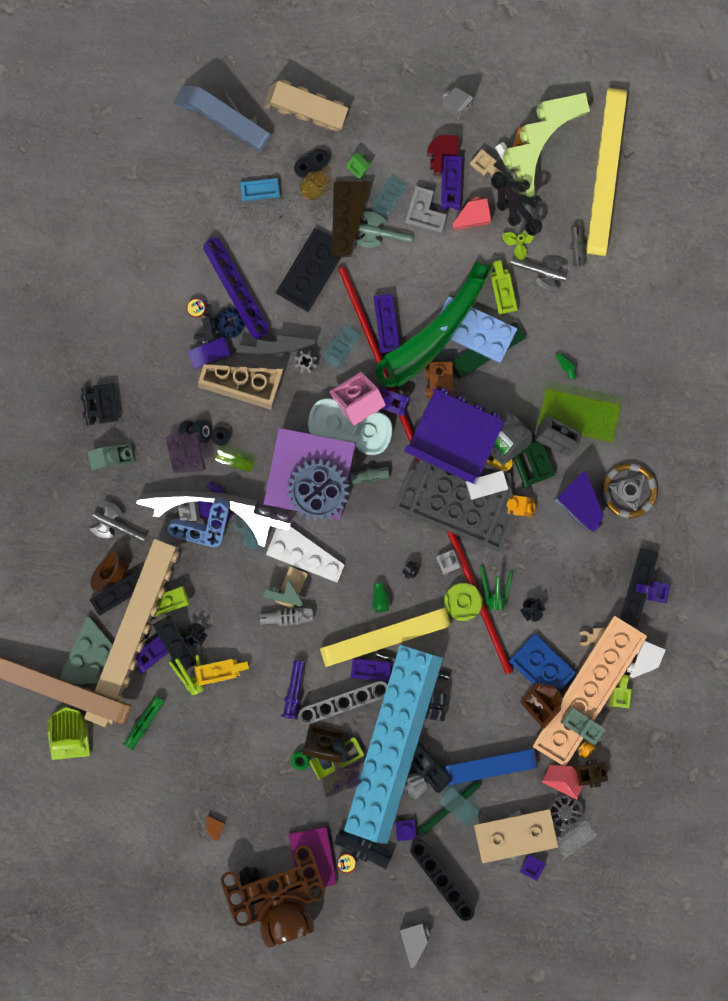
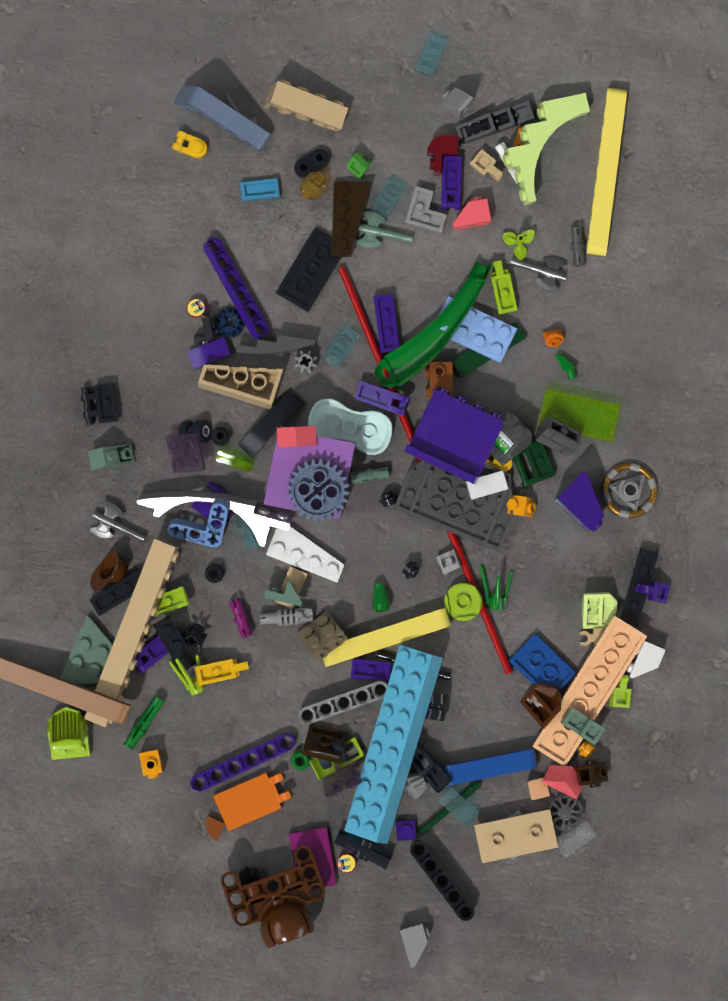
(153, 756): none -> light orange brick
(189, 511): light grey tile -> none
(197, 147): none -> yellow plate
(209, 569): none -> black plate
(240, 618): none -> magenta pin
(241, 759): none -> dark purple beam
(250, 800): none -> orange tile
(270, 422): none -> black slope
(296, 436): none -> coral slope
(298, 666): dark purple pin -> none
(322, 636): none -> dark tan plate
(357, 398): bright pink slope -> none
(388, 499): none -> black plate
(431, 54): none -> clear light blue slope
(495, 122): none -> black slope
(503, 185): black plant -> none
(532, 609): black gear -> none
(532, 867): dark purple plate -> none
(537, 789): none -> light nougat slope
(553, 337): none -> orange plate
(598, 609): none -> yellowish green slope

